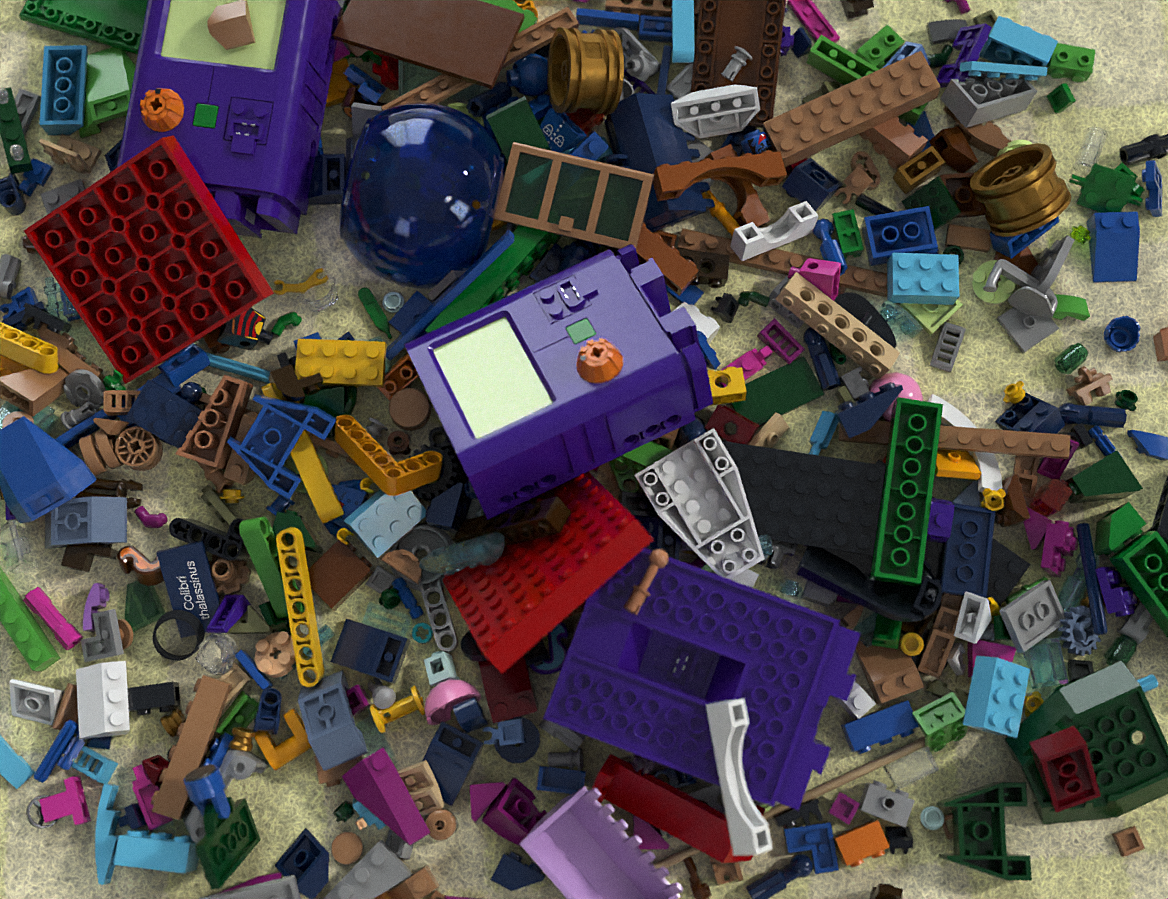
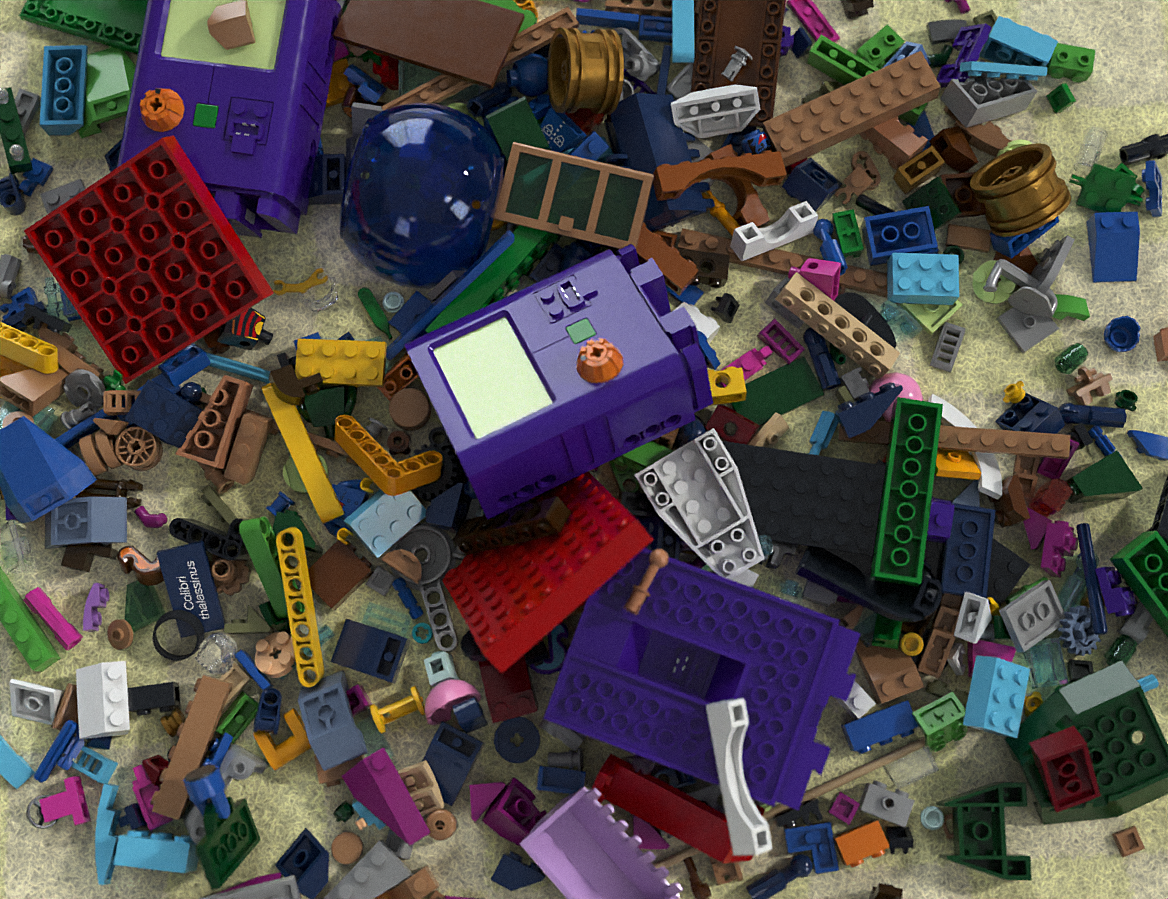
(72, 152): tan bracket -> none
(107, 638): light grey plate -> none
(228, 613): dark purple slope -> none
(231, 495): yellow plate -> none
(242, 739): pearl gold wheel -> none
(274, 437): blue wedge -> none
(284, 320): green arm -> none
(382, 695): light grey pin -> none
(389, 598): dark green plate -> none
(472, 552): clear light blue brick -> none
(508, 733): medium blue plate -> none
(753, 296): dark green arm -> none
(996, 504): yellow plate -> none
(1081, 234): clear neon green plate -> none
(1117, 528): green slope -> none

